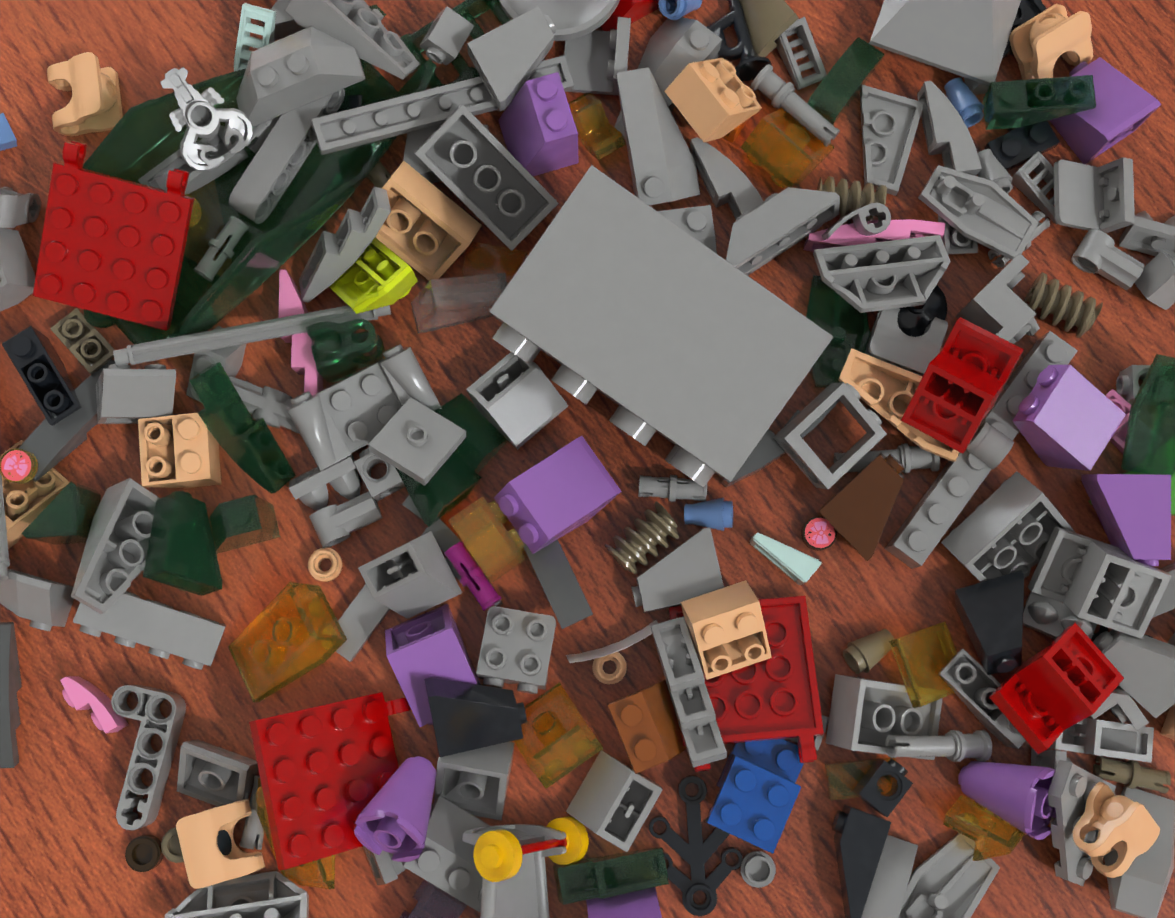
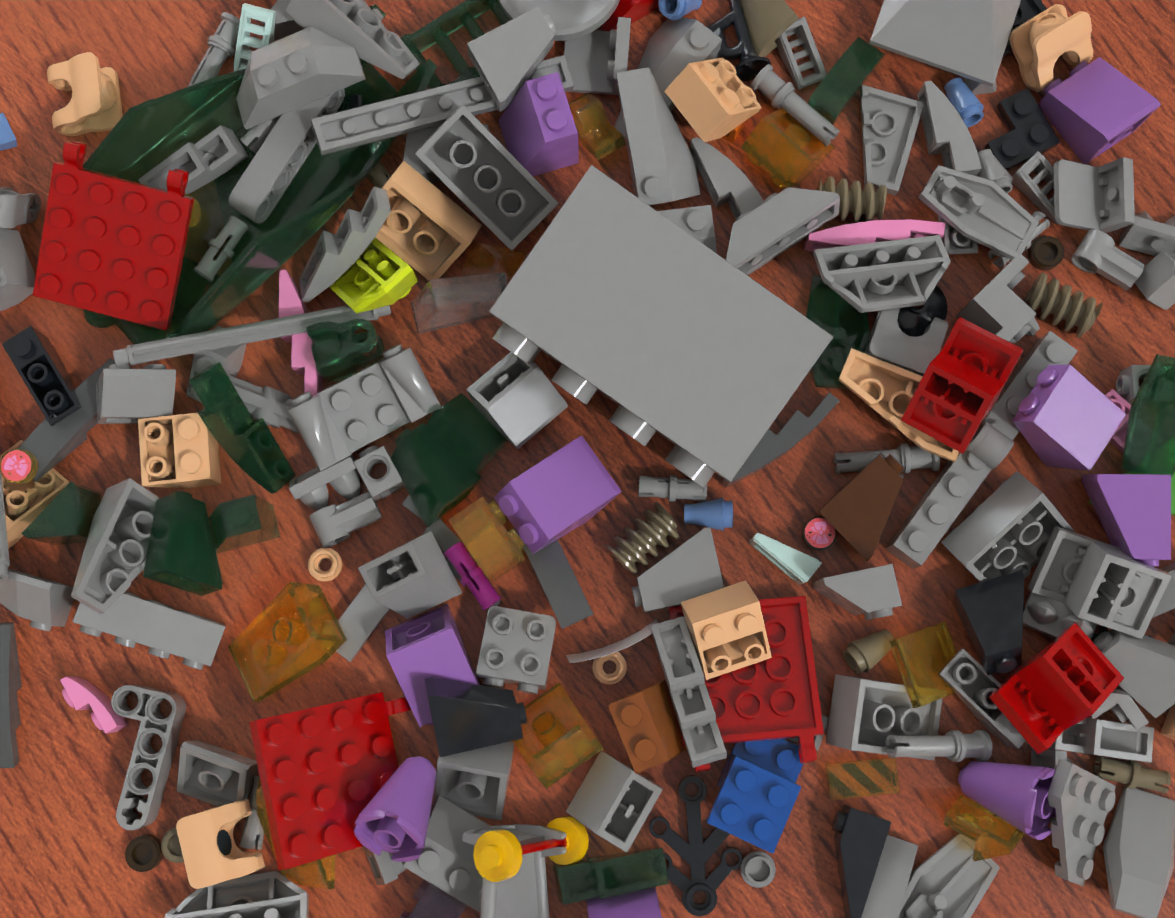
(83, 341): dark tan slope -> none
(204, 121): light grey animal -> none
(220, 48): none -> light grey pin
(417, 441): light grey plate -> none
(446, 36): light grey brick -> none
(803, 455): light grey window -> none
(859, 220): light grey panel -> none
(863, 591): none -> light grey slope
(868, 791): black brick -> none
(1036, 100): clear green slope -> none
(1046, 253): none -> dark brown tile
(1120, 827): light nougat piece -> none

